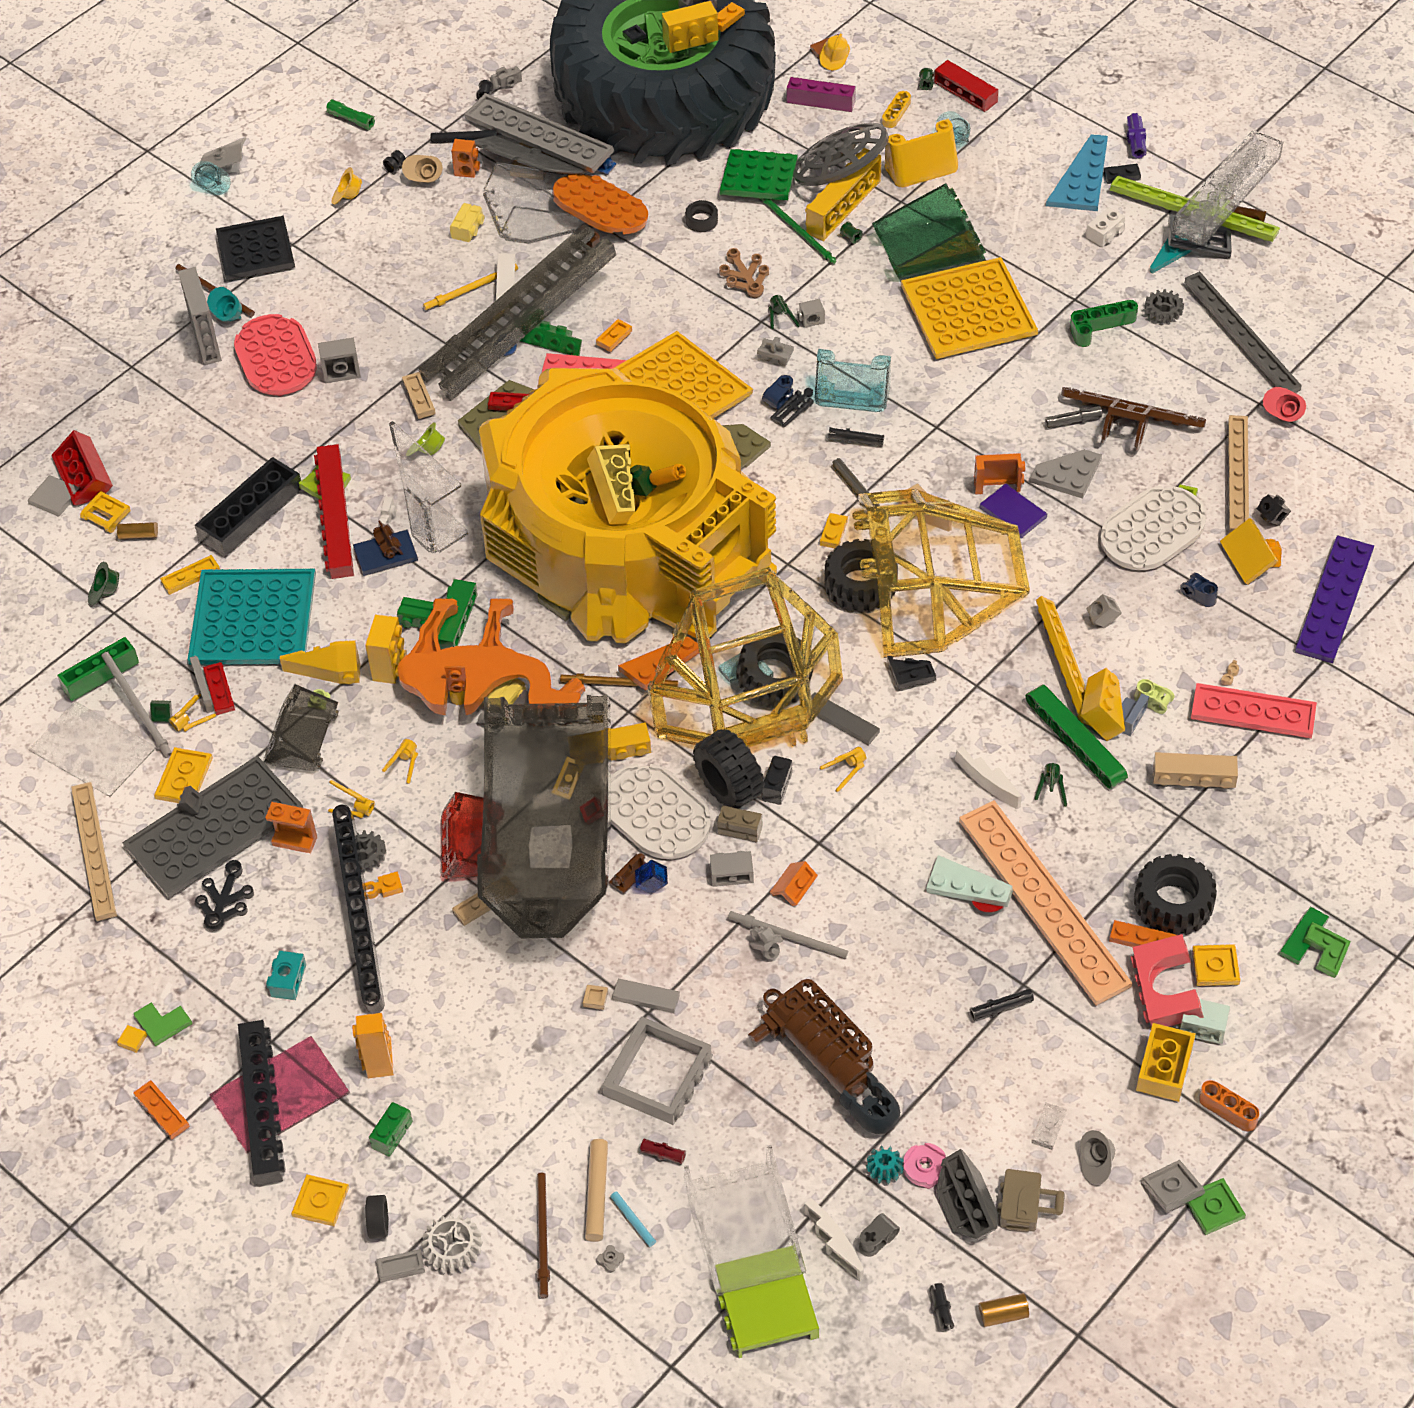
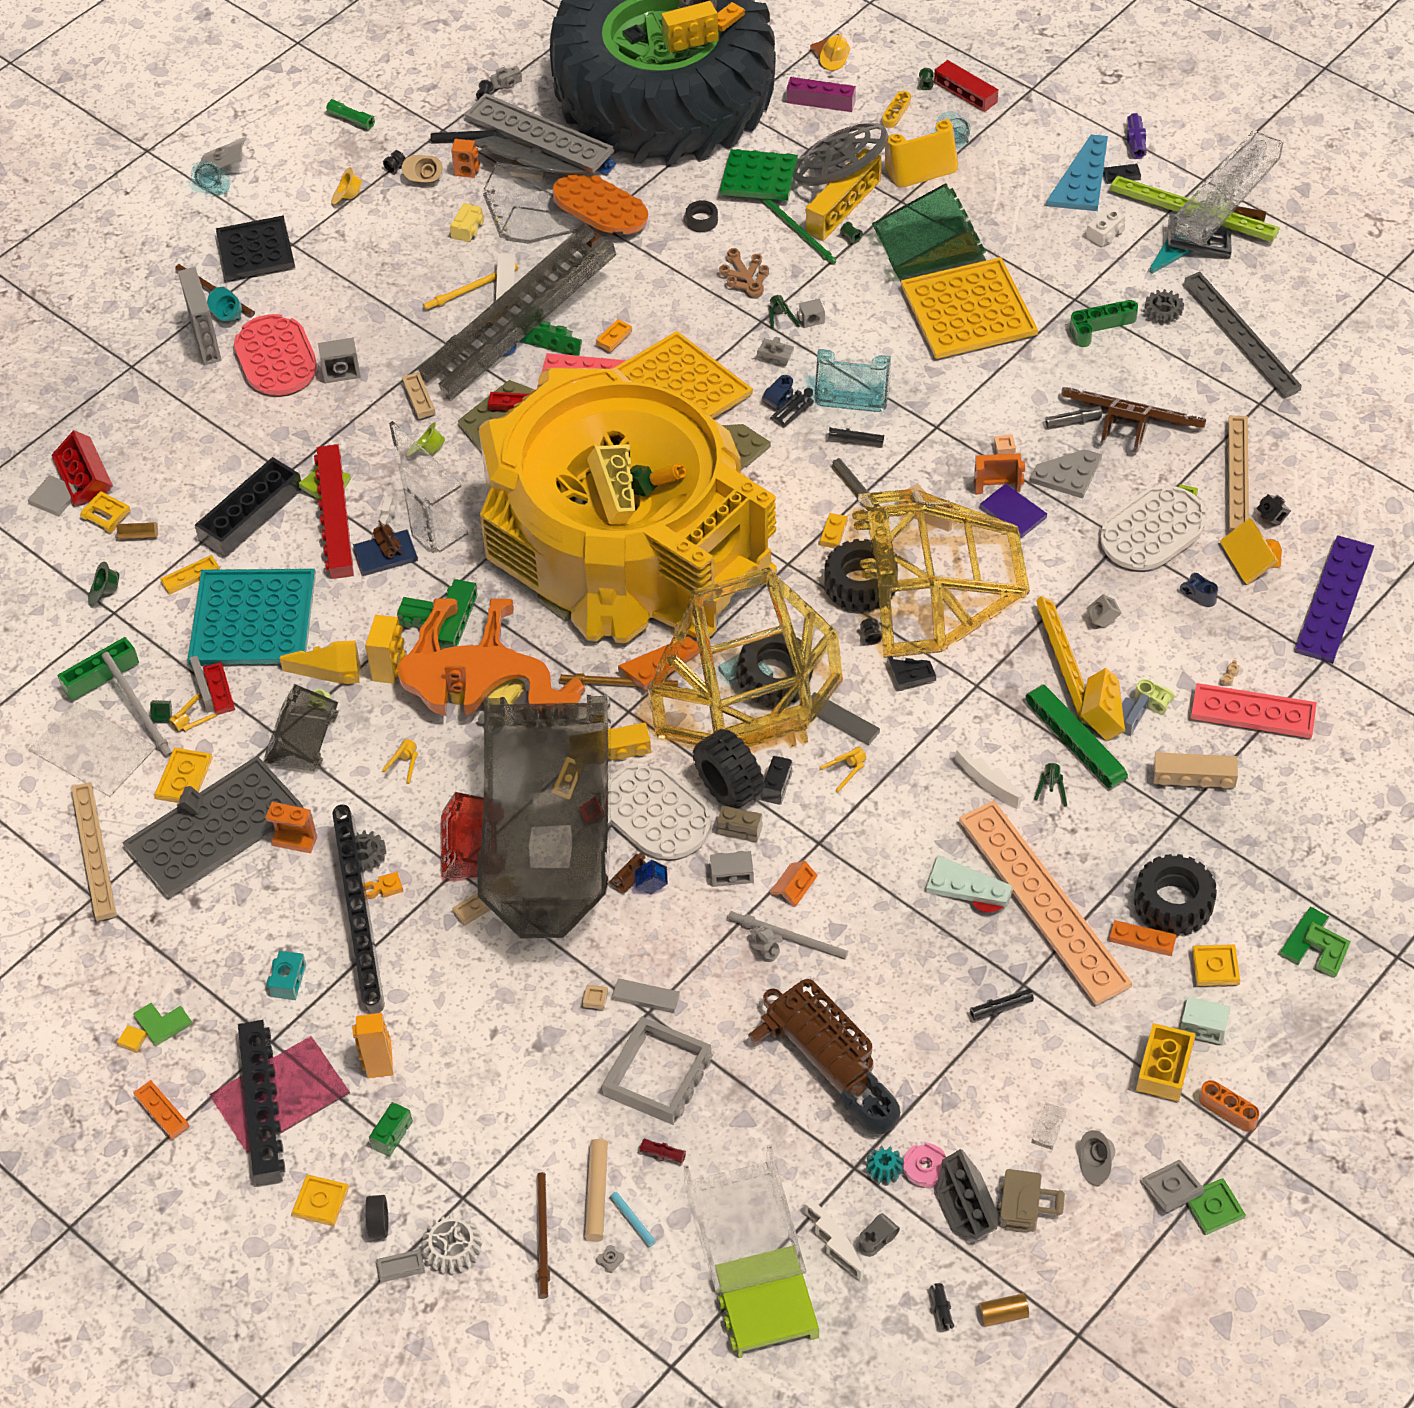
(224, 899): black plant -> none
(363, 805): yellow plant -> none
(871, 632): none -> black wheel
(1005, 444): none -> light nougat plate
(1150, 961): coral arch -> none
(1284, 404): coral piece -> none

